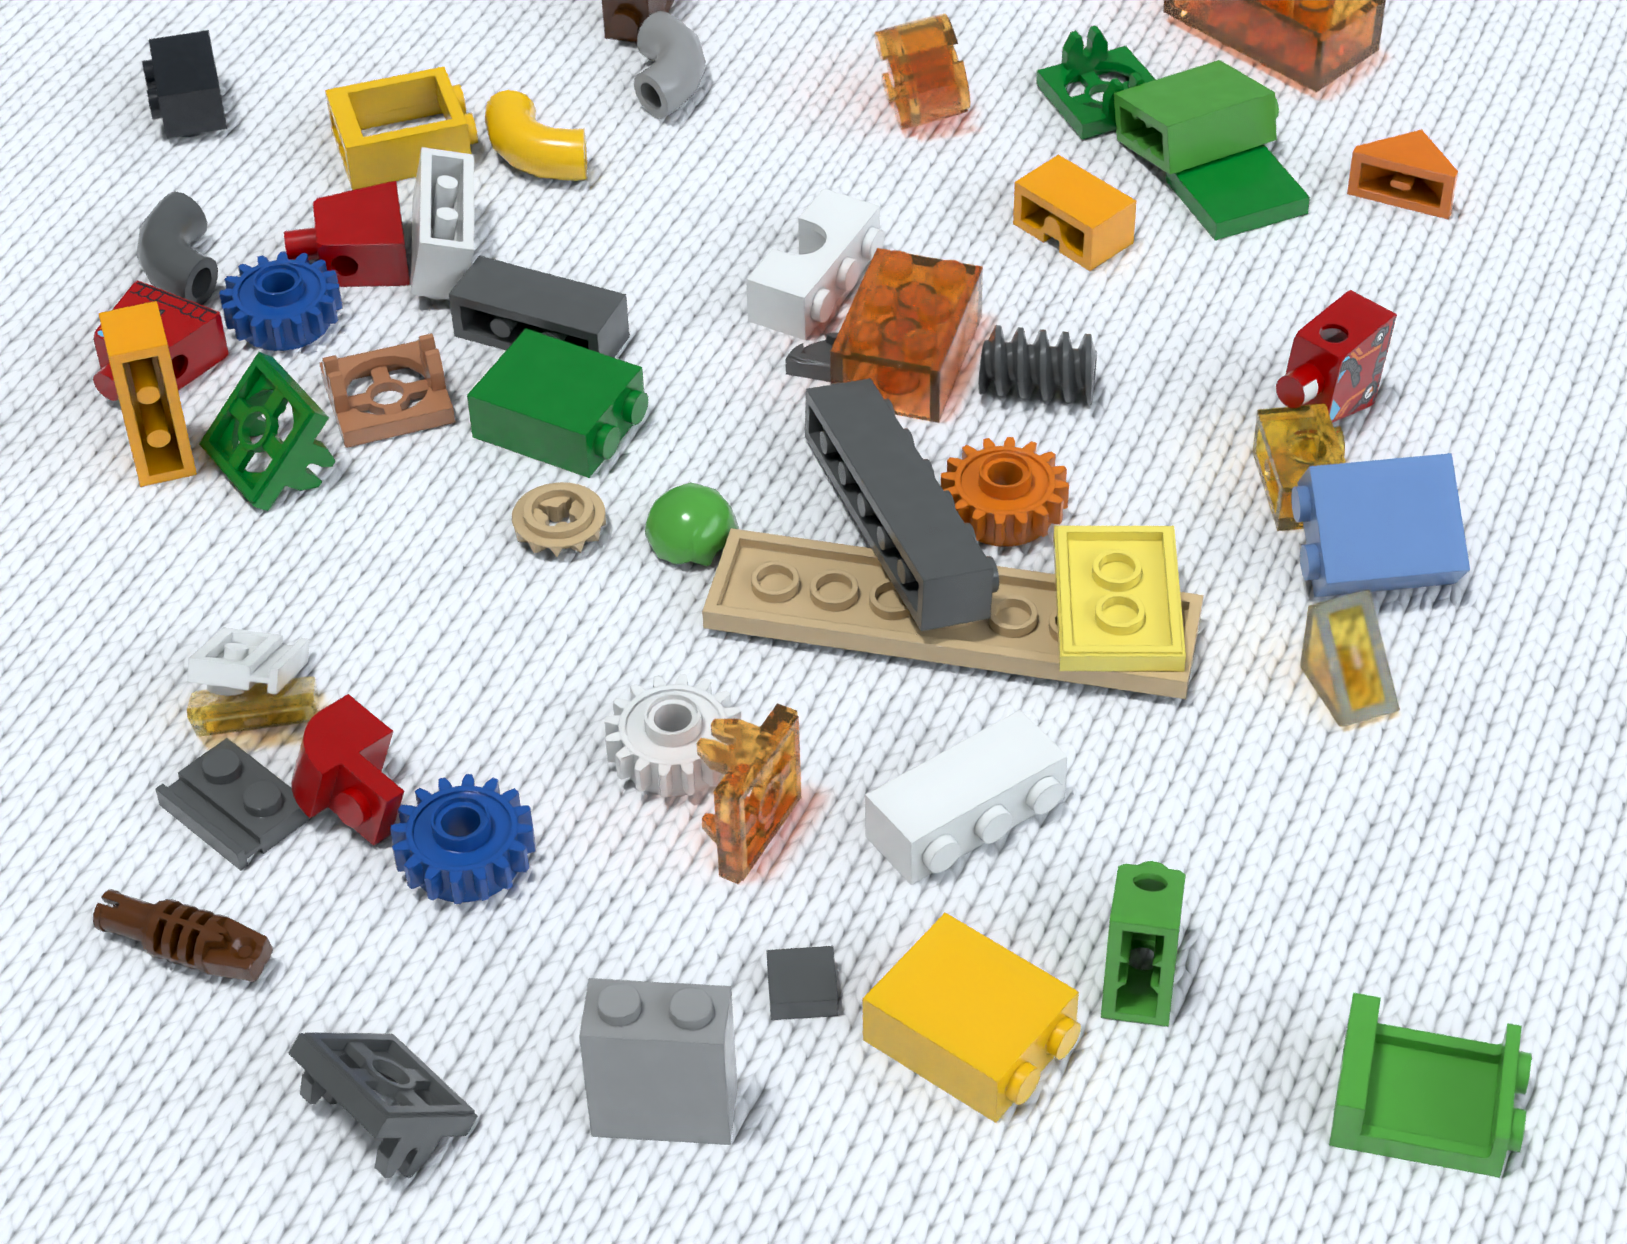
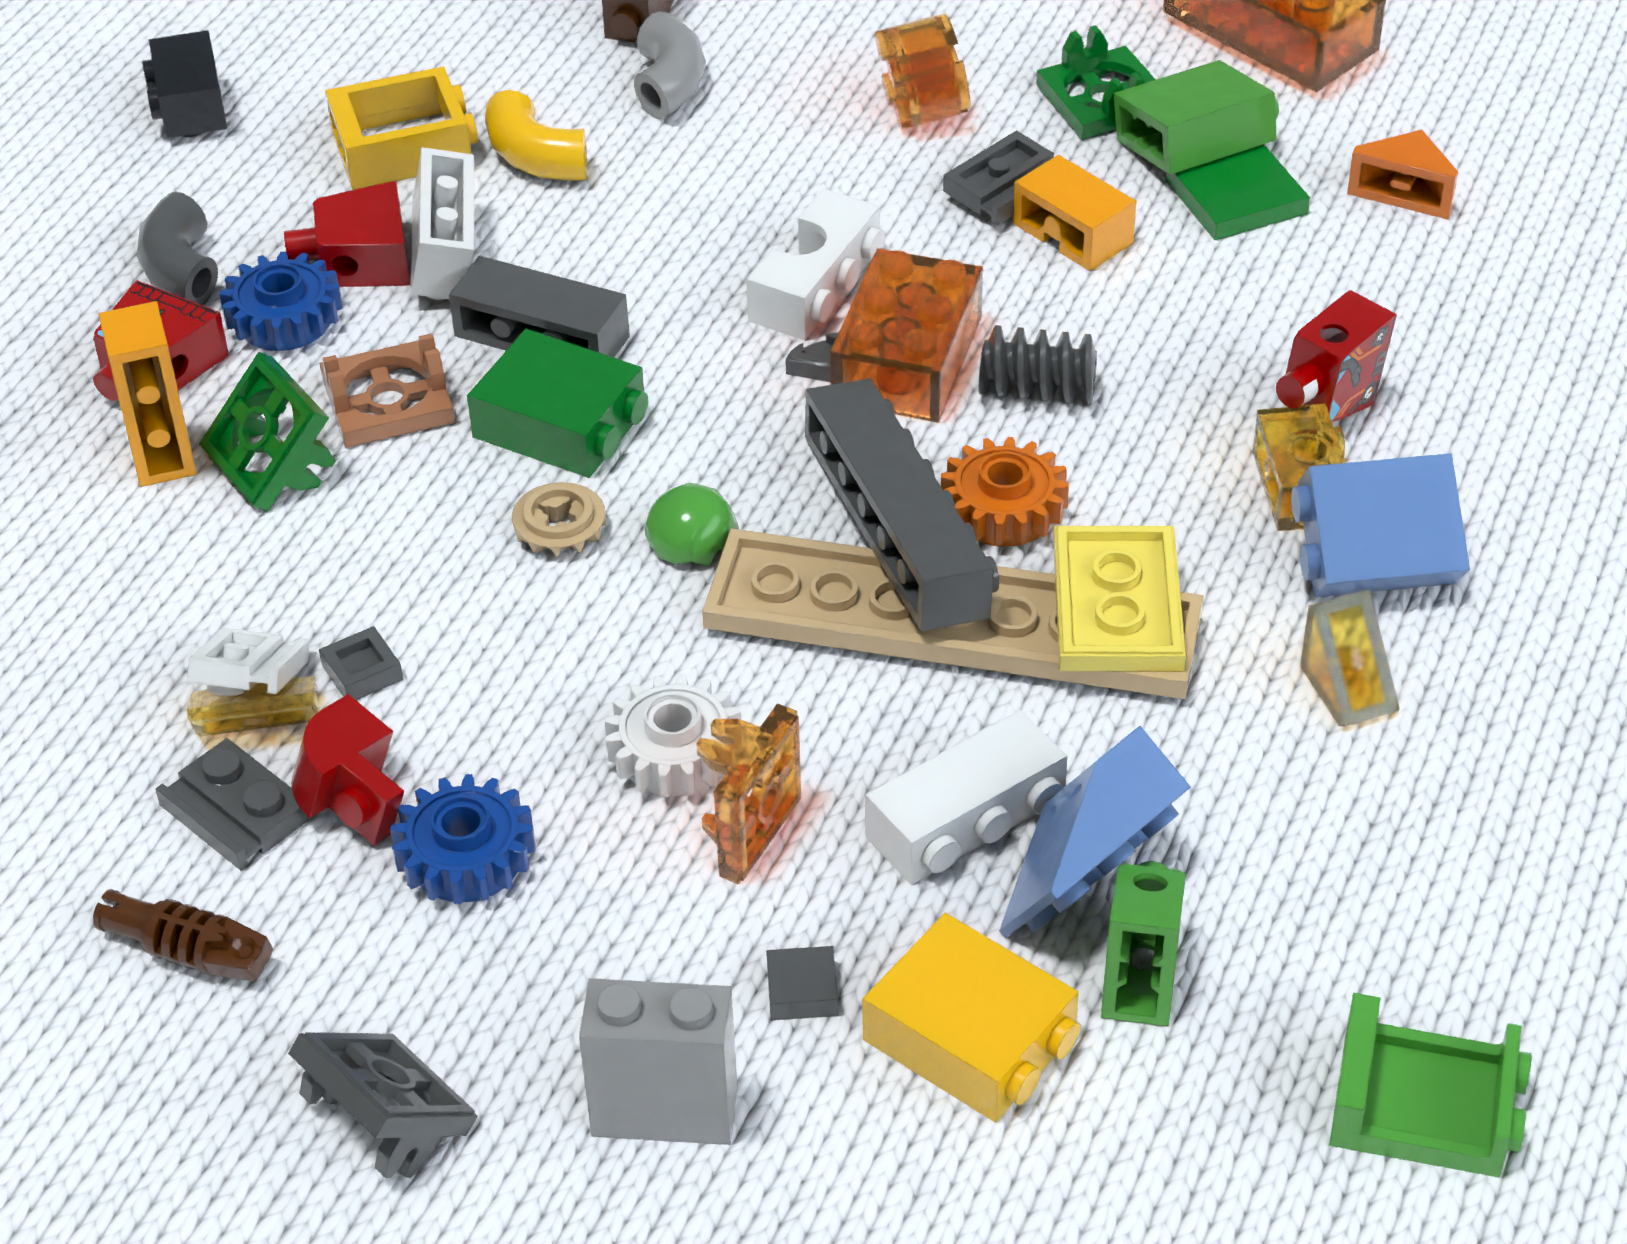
(361, 664): none -> dark grey tile
(989, 177): none -> dark grey plate
(1093, 828): none -> medium blue slope

